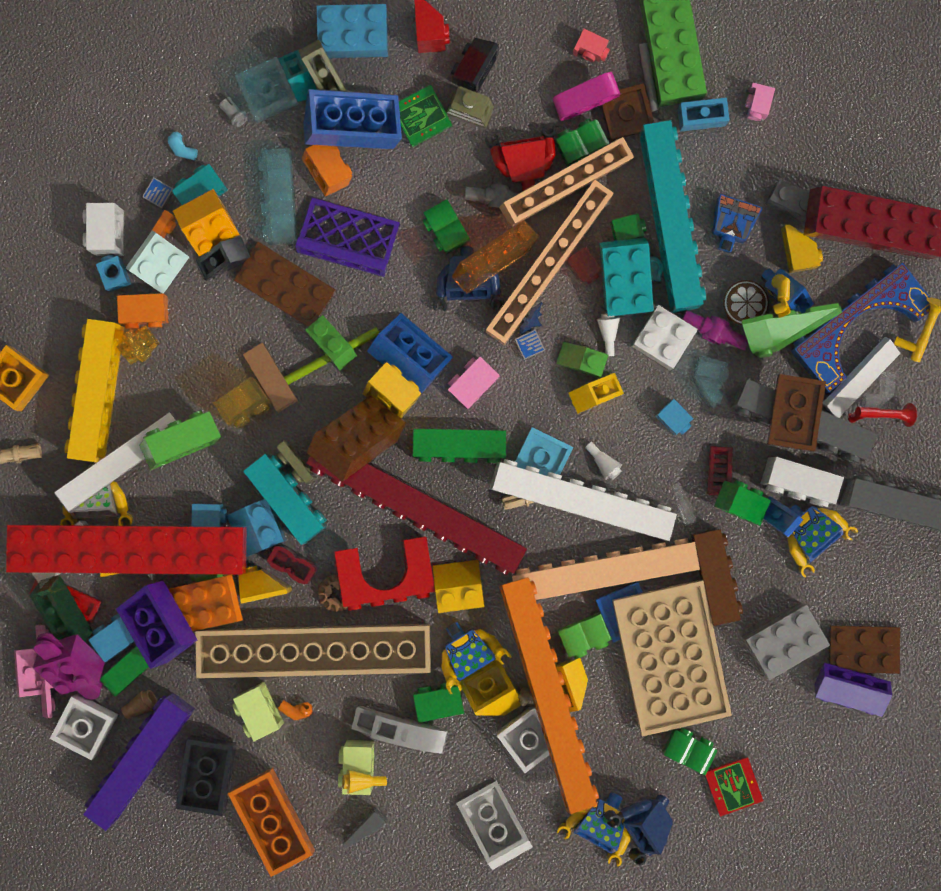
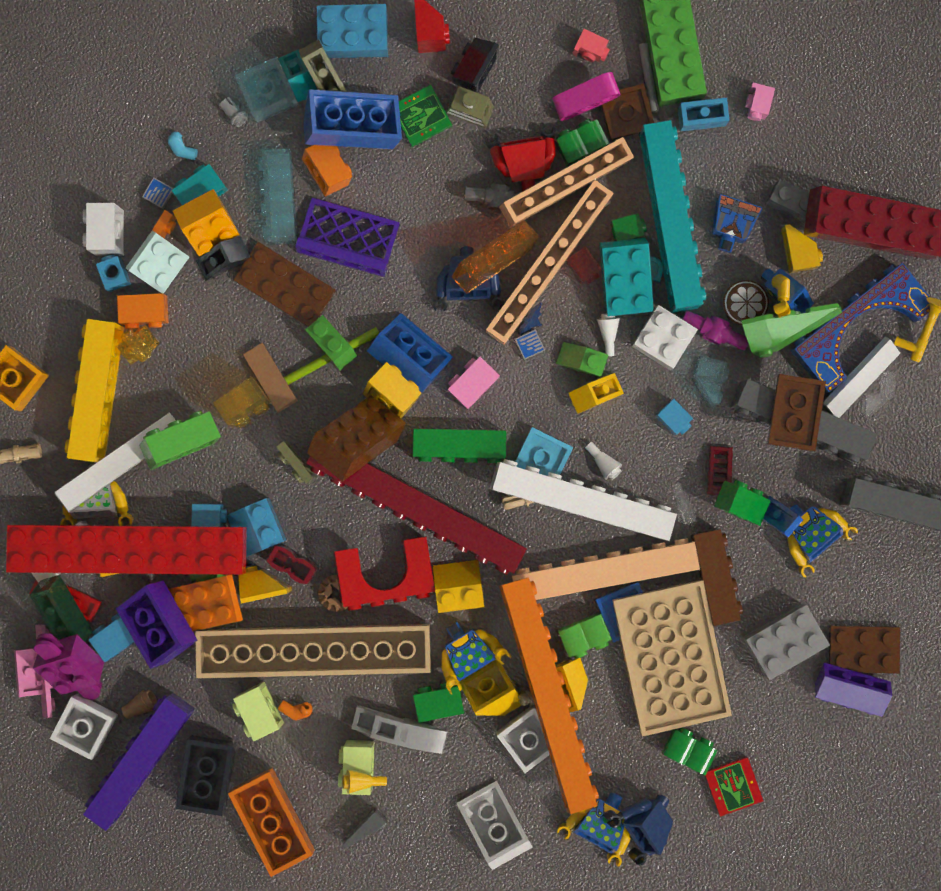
(124, 672): green beam -> none
(285, 499): teal brick -> none
(446, 227): green brick -> none
(801, 481): white brick -> none
(907, 414): red piece -> none

